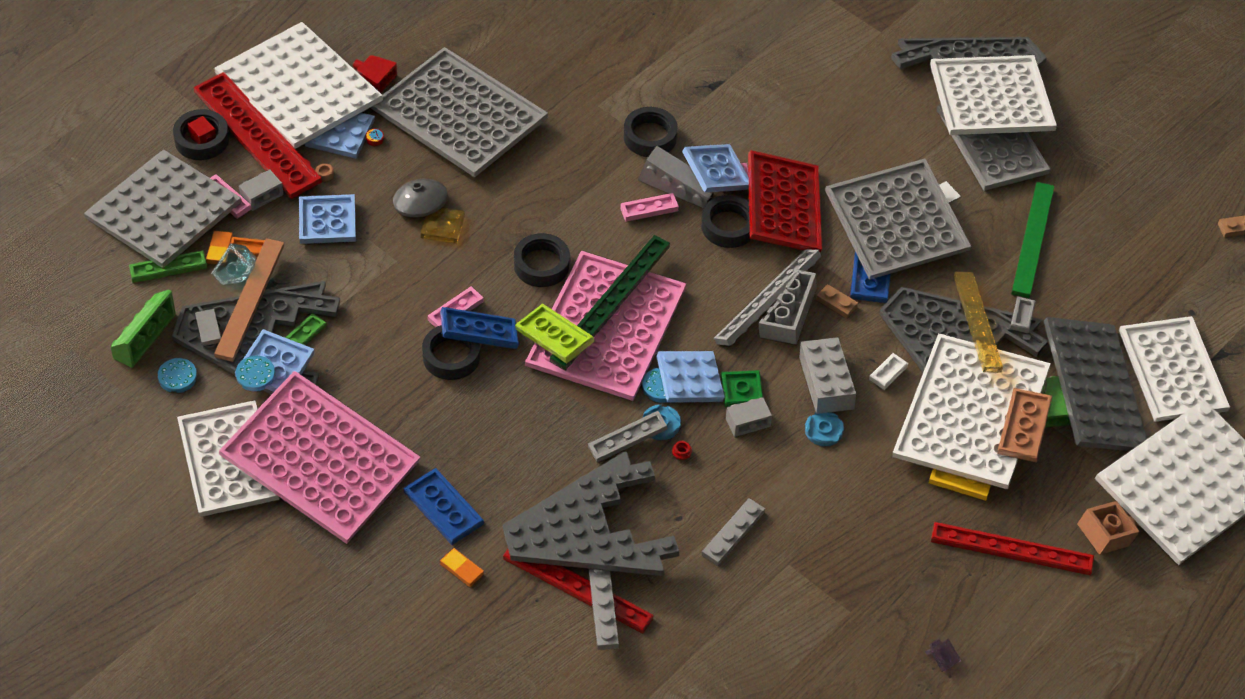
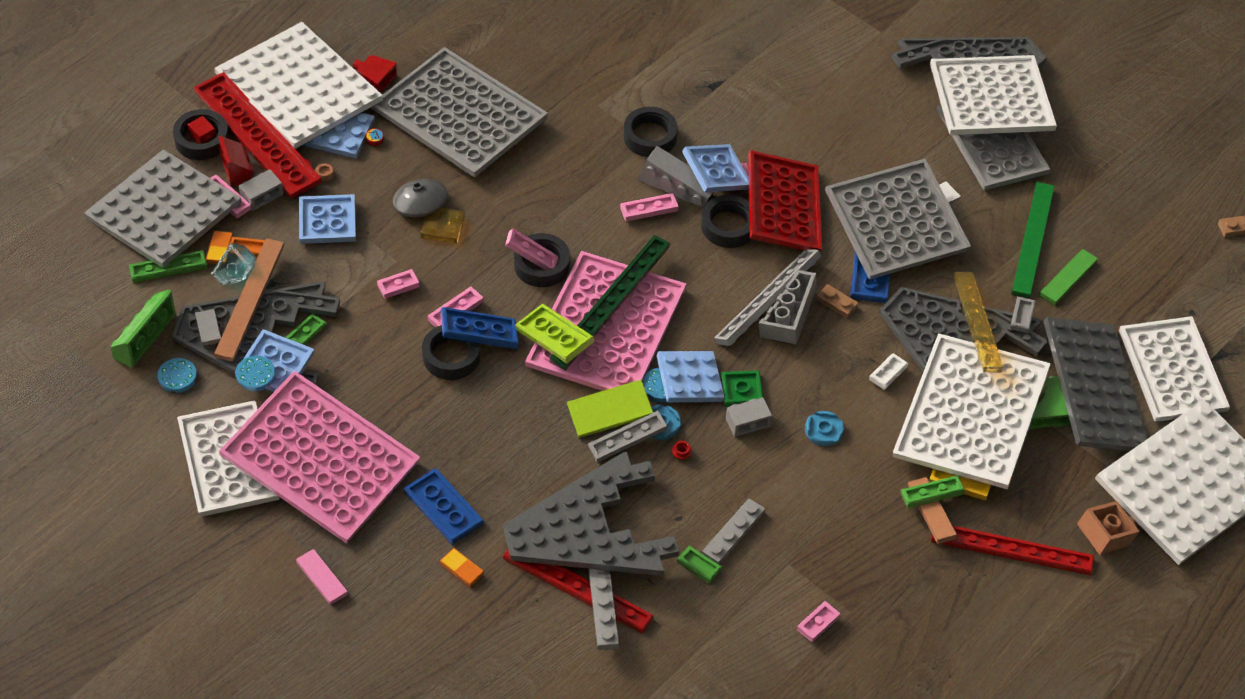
(235, 161): none -> red slope
(322, 577): none -> bright pink tile
(398, 284): none -> bright pink plate
(531, 250): none -> bright pink plate
(609, 408): none -> lime tile
(699, 564): none -> bright green tile
(818, 621): none -> bright pink plate
(827, 375): light grey brick -> none
(932, 491): none -> bright green tile
(935, 517): none -> nougat tile
(943, 653): bracket -> none
(1024, 425): nougat tile -> none
(1068, 277): none -> bright green tile

